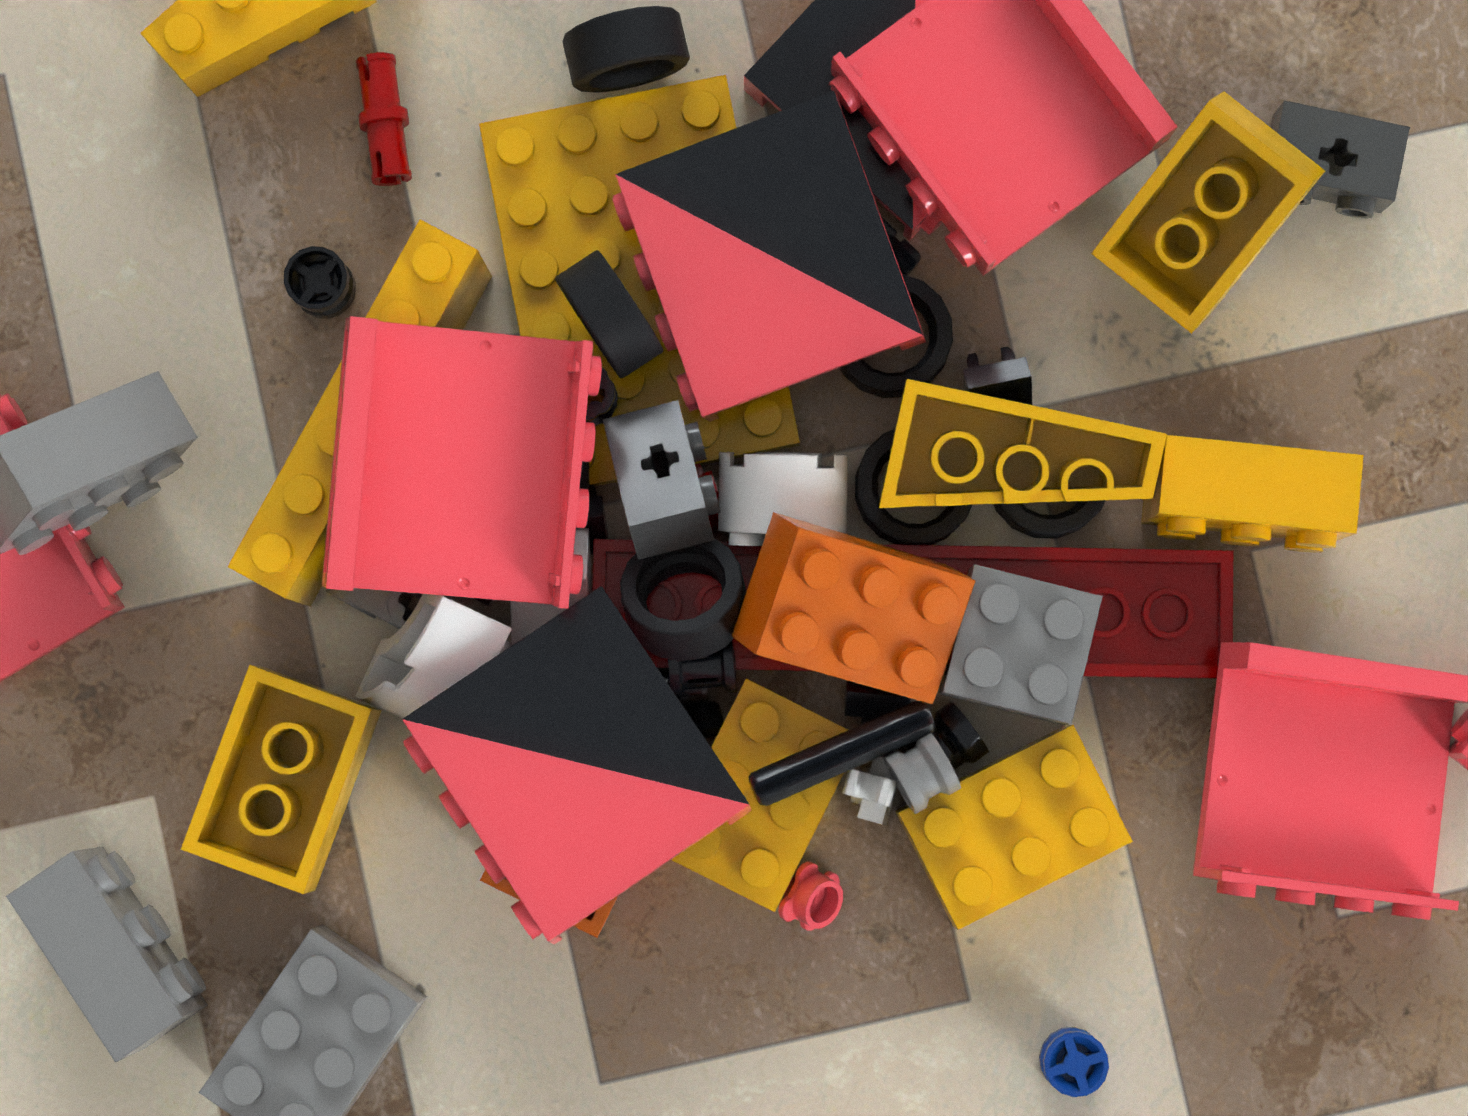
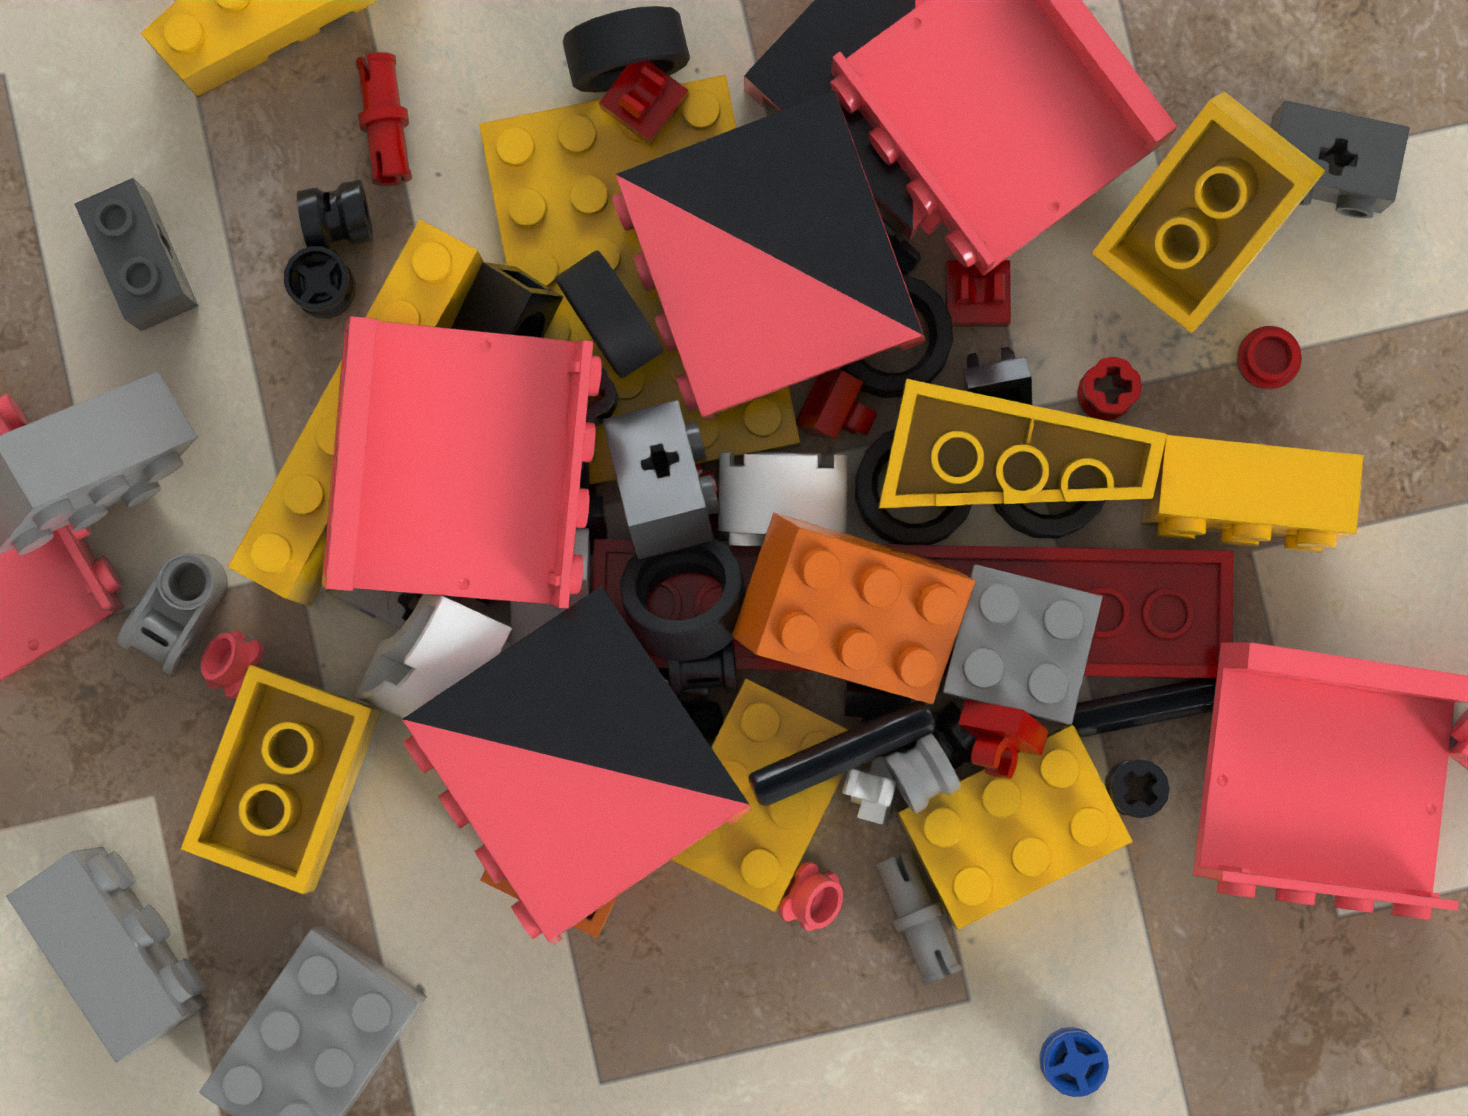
(136, 254): none -> dark grey brick
(172, 614): none -> light grey piece
(228, 660): none -> coral plate
(335, 215): none -> black wheel
(507, 303): none -> black brick
(644, 100): none -> red tile
(833, 407): none -> red tile
(918, 917): none -> light grey pin
(976, 298): none -> red tile
(1000, 736): none -> red tile
(1123, 376): none -> red bush
(1144, 707): none -> black axle
(1156, 788): none -> black bush
(1269, 357): none -> red plate

